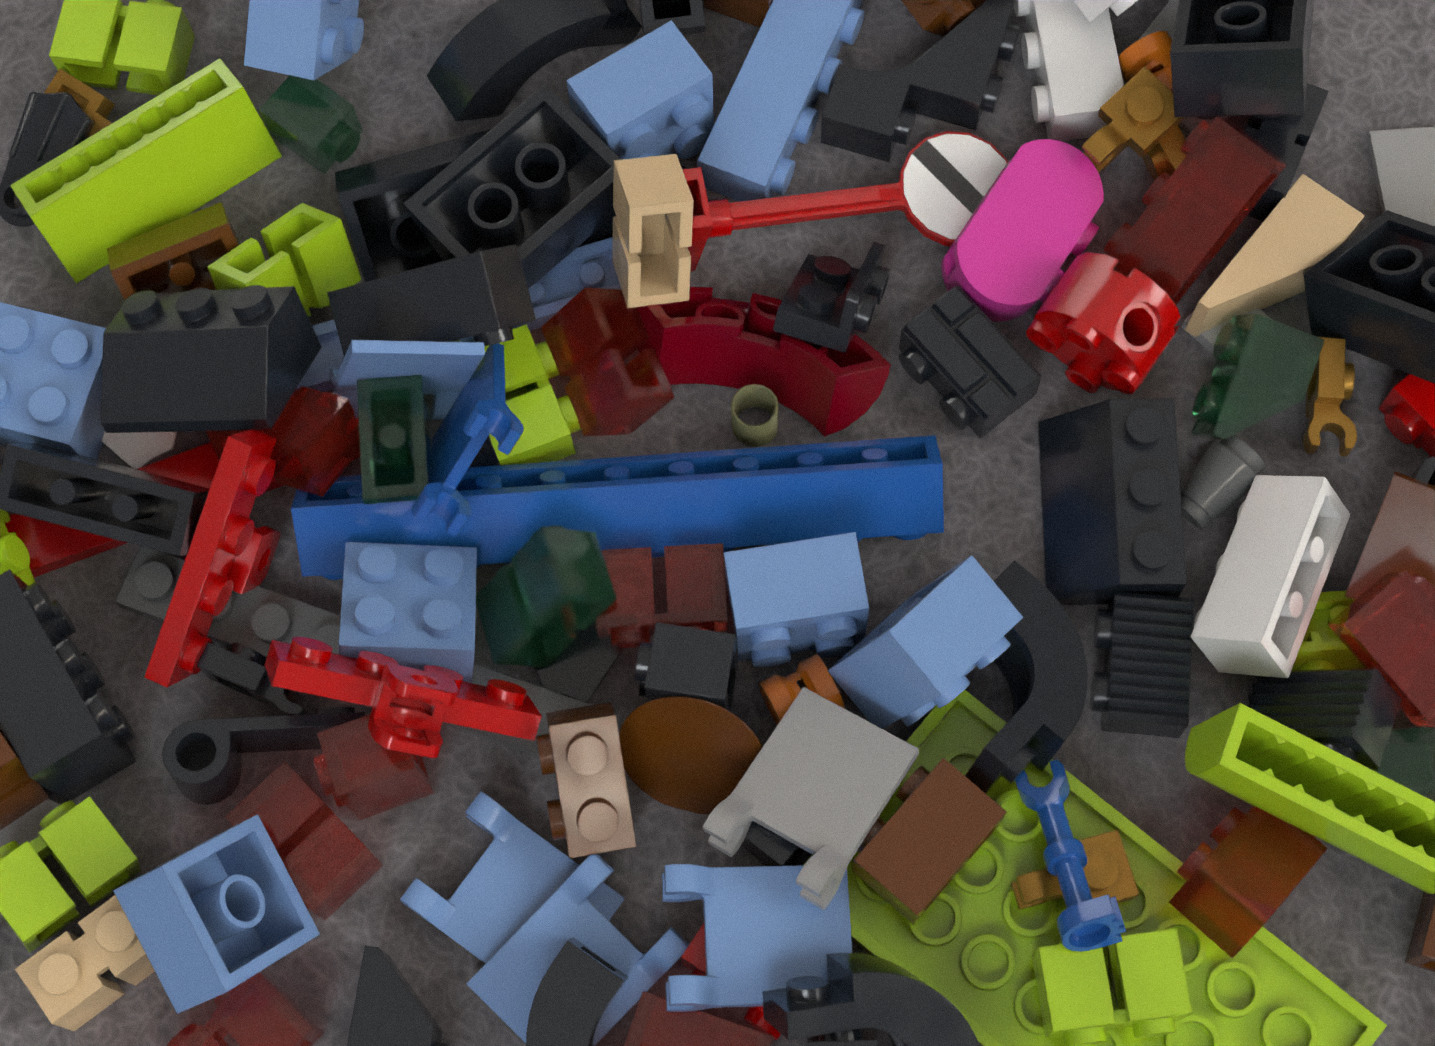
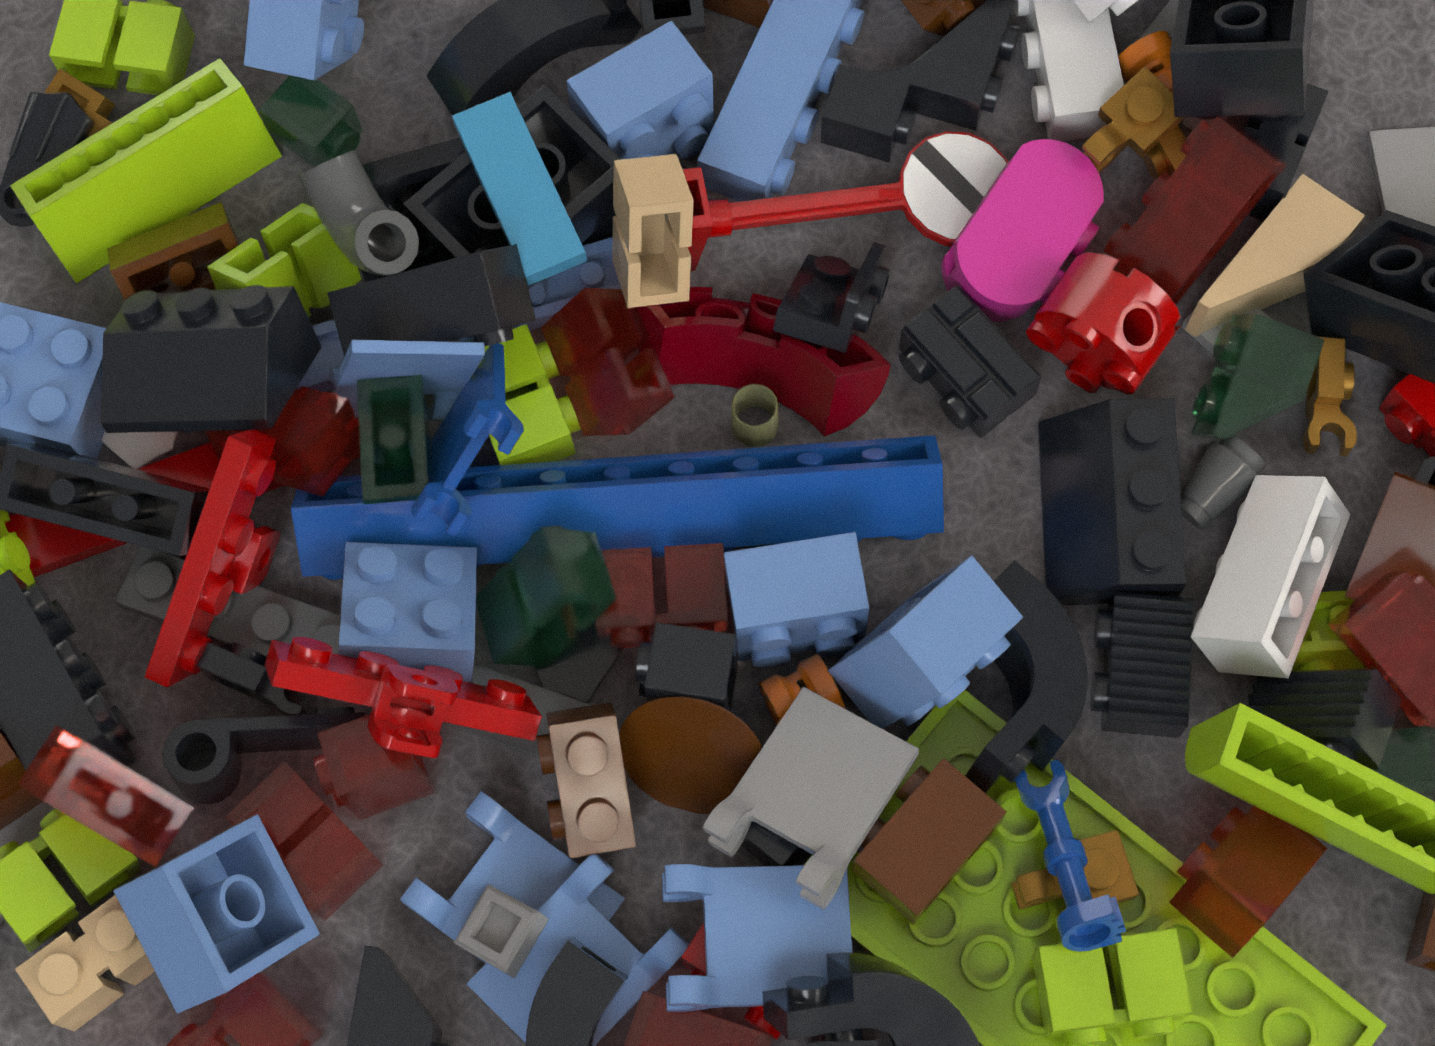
(105, 795): none -> clear red brick
(358, 219): none -> dark grey cylinder
(501, 930): none -> light grey tile
(519, 188): none -> dark azure tile

